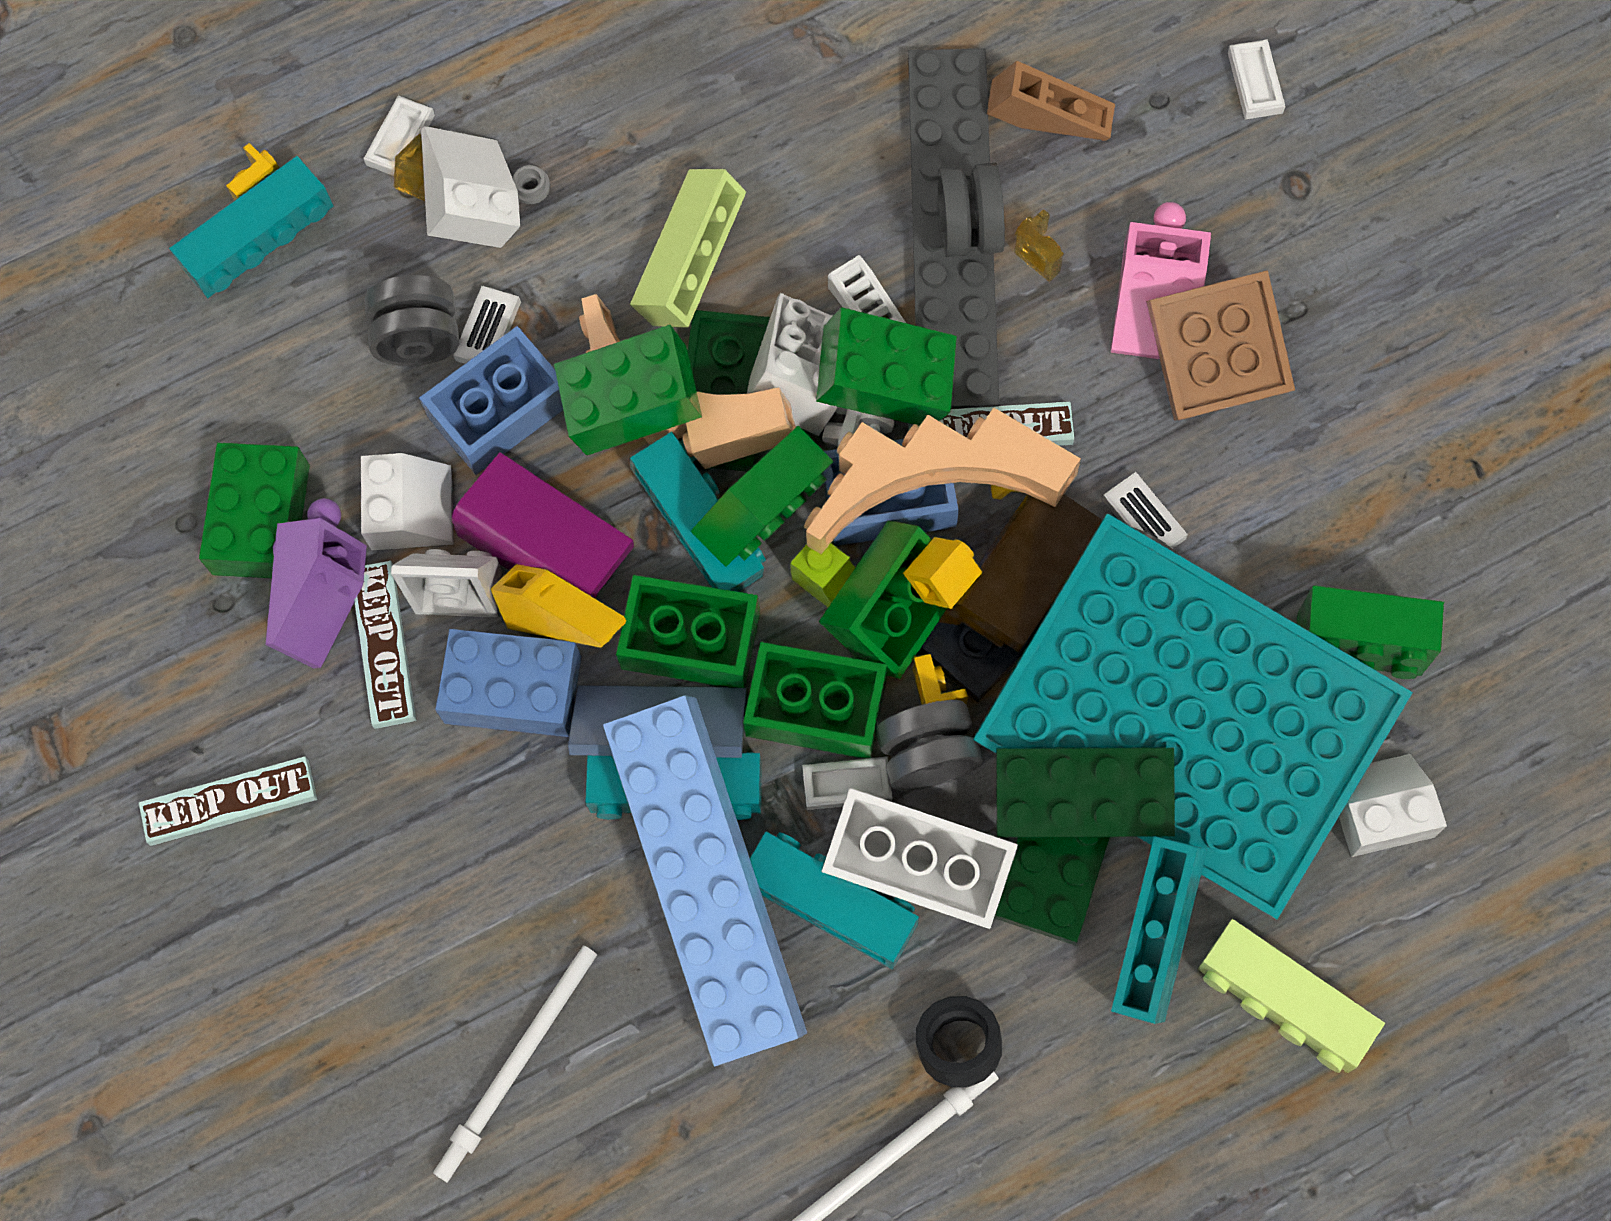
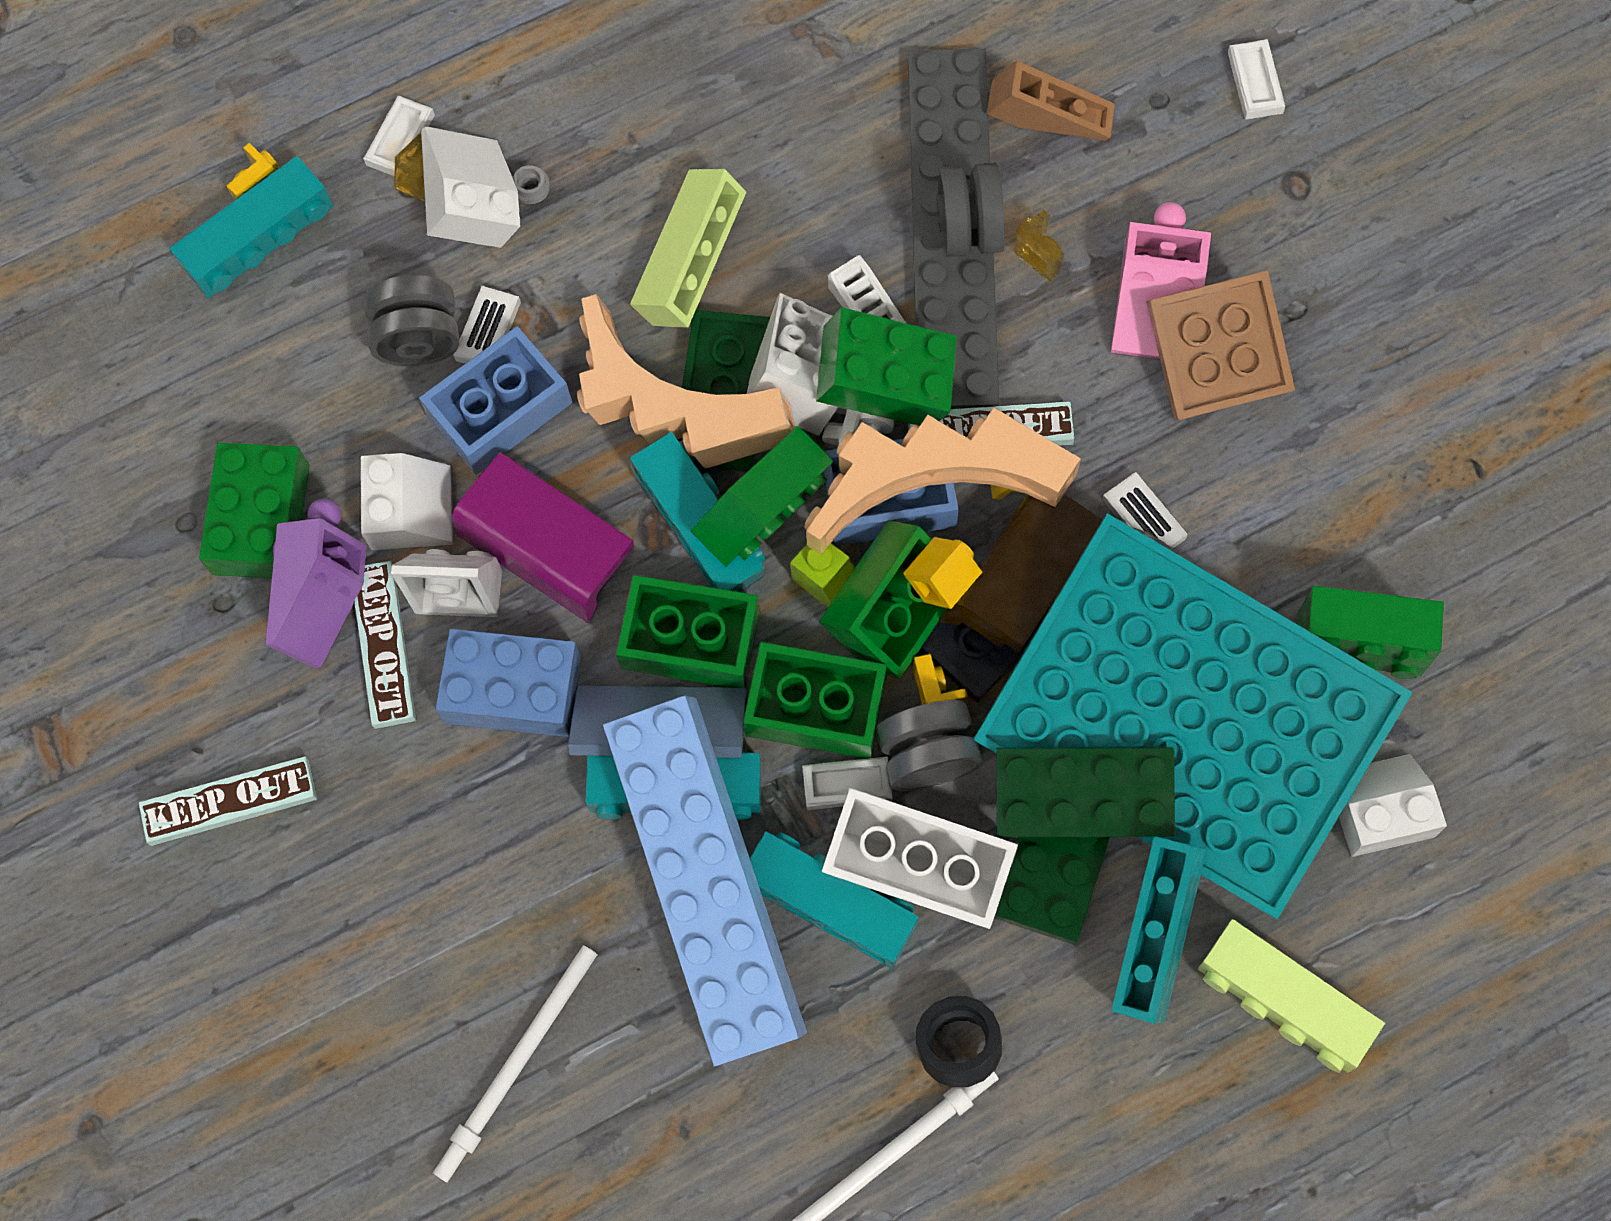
(550, 607): yellow slope -> none
(627, 390): green brick -> none

